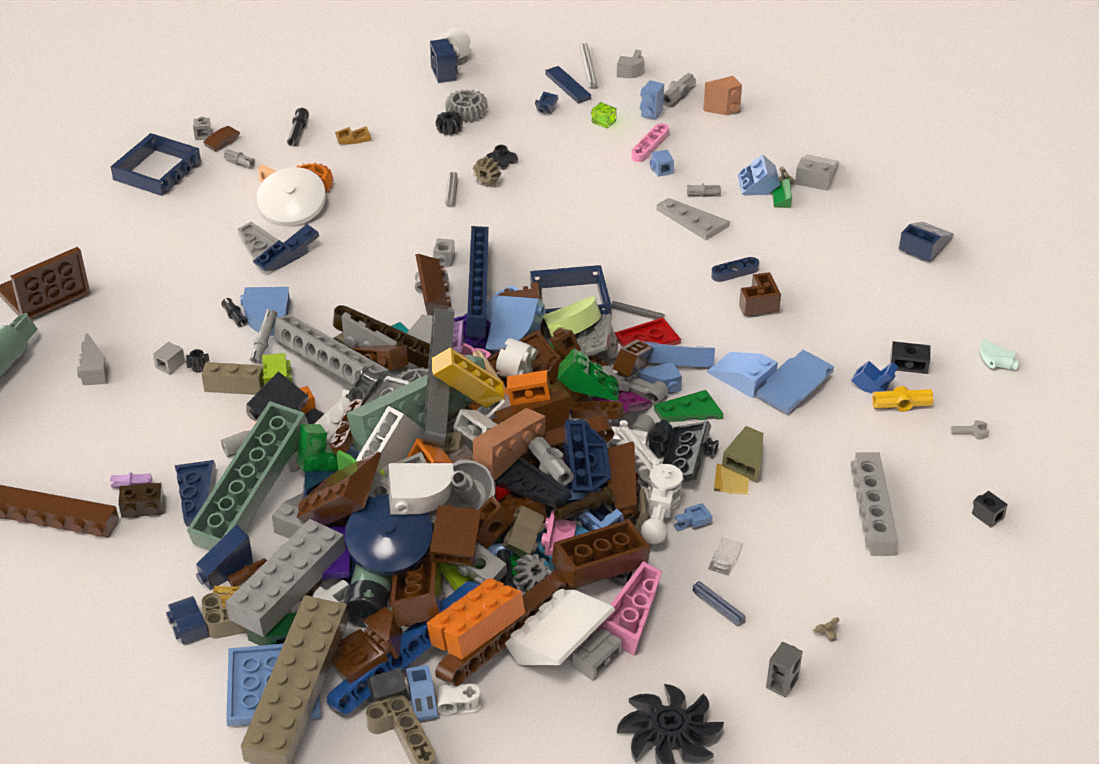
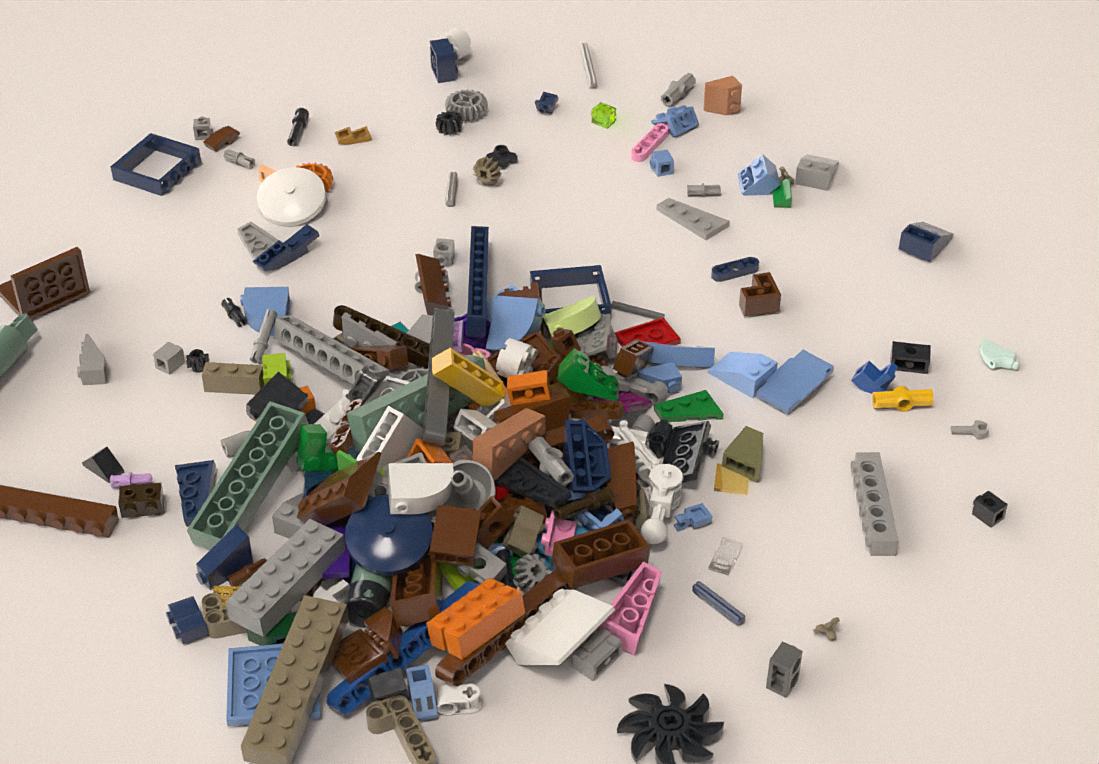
(103, 464): none -> black slope
(568, 84): dark blue tile -> none
(630, 66): light grey brick -> none
(652, 99): medium blue brick -> none
(678, 119): none -> medium blue bracket

